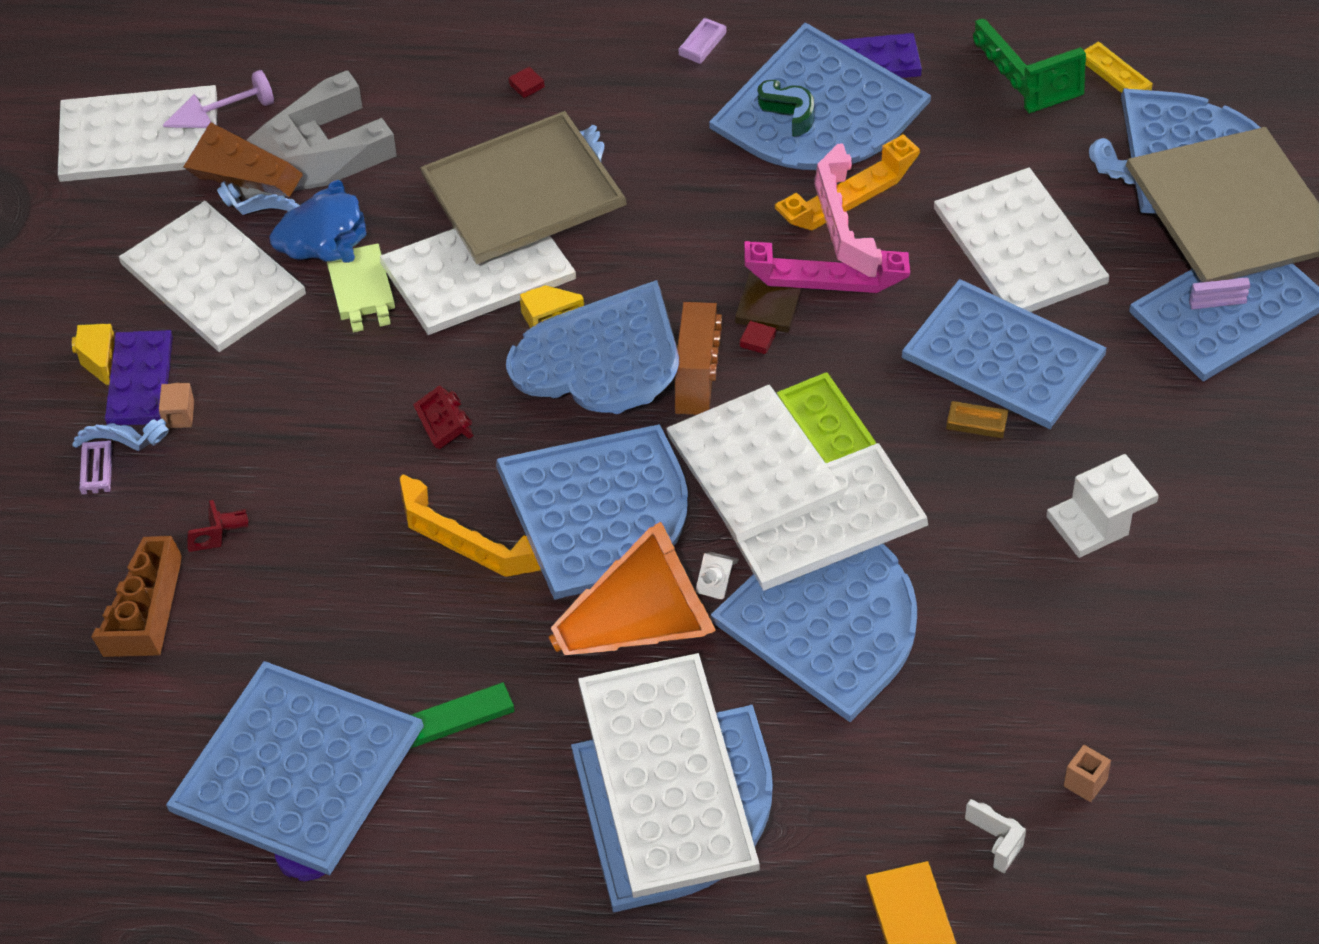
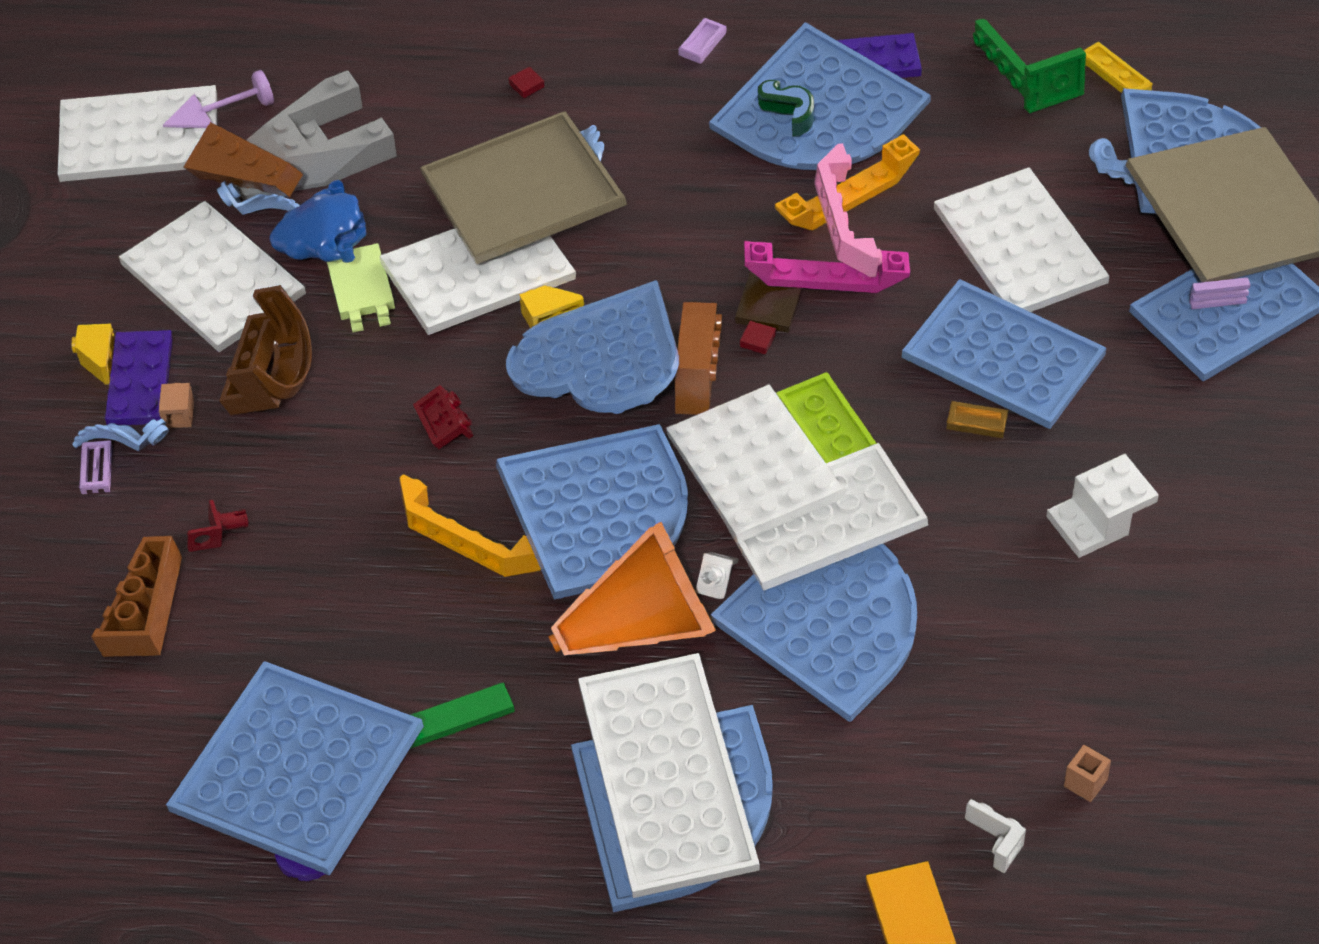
(247, 383): none -> reddish brown piece

